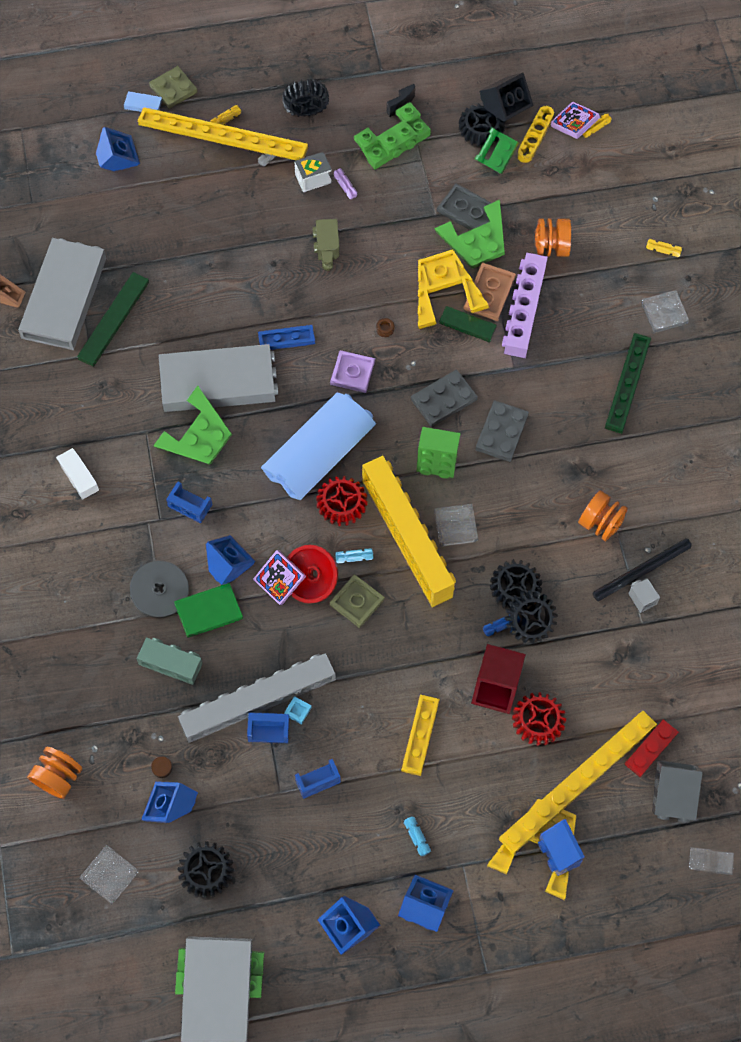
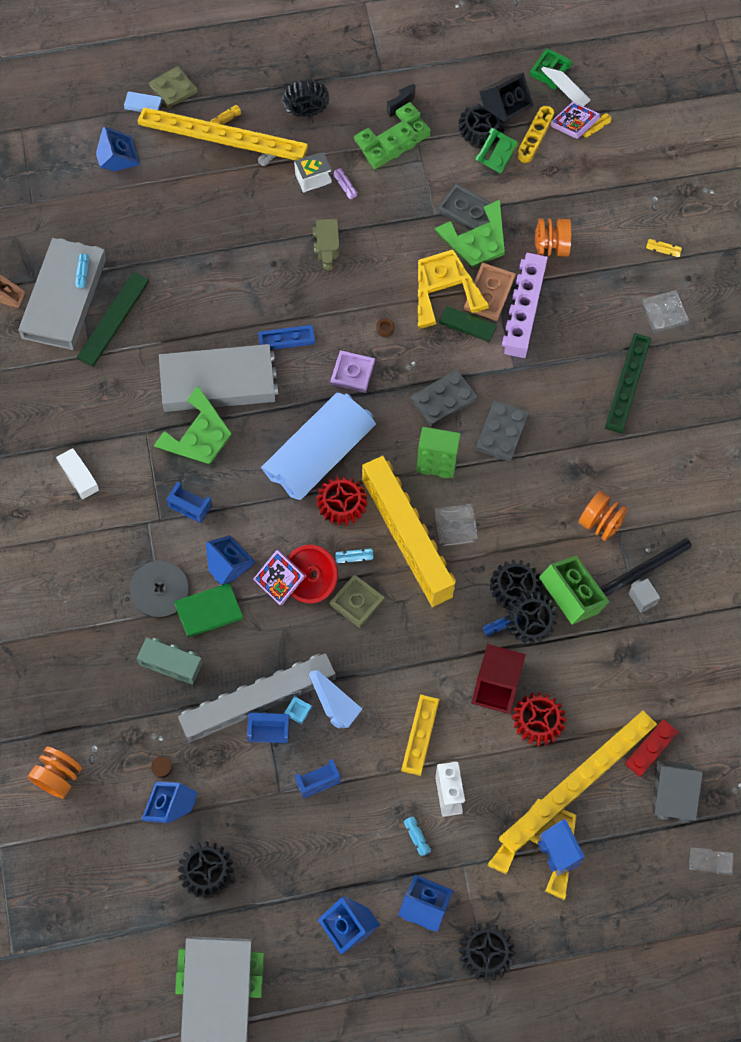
(82, 270): none -> medium azure axle
(109, 874): clear plate -> none
(336, 703): none -> light blue slope
(449, 788): none -> white panel
(477, 952): none -> black gear
(549, 60): none -> green plate
(566, 86): none -> white sticker
(574, 589): none -> bright green brick

